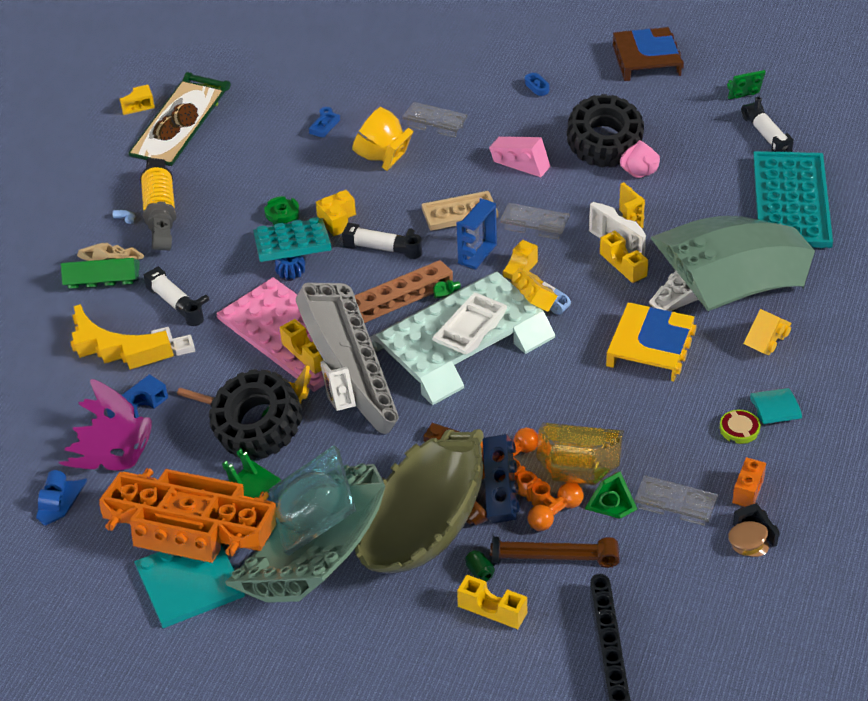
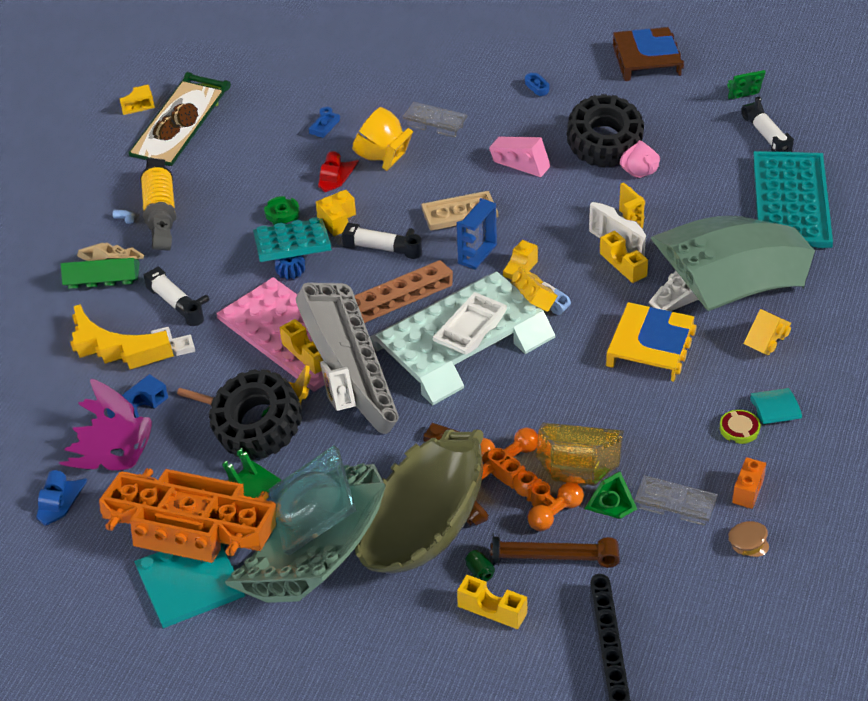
(334, 172): none -> red panel
(446, 288): green piece -> none
(492, 449): dark blue brick -> none
(548, 222): clear brick -> none
(756, 514): black bracket -> none

